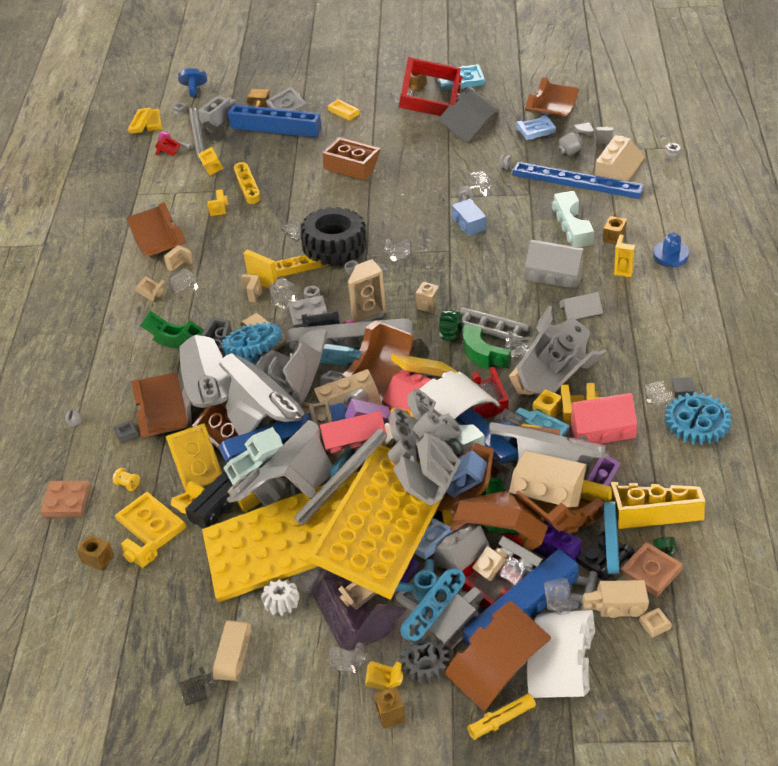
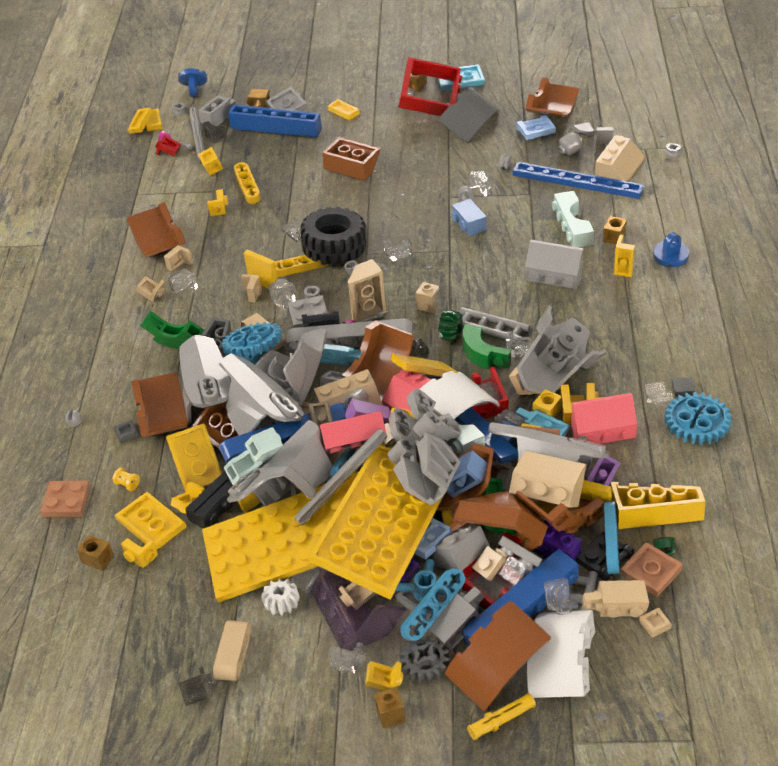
(582, 306): light grey panel -> none

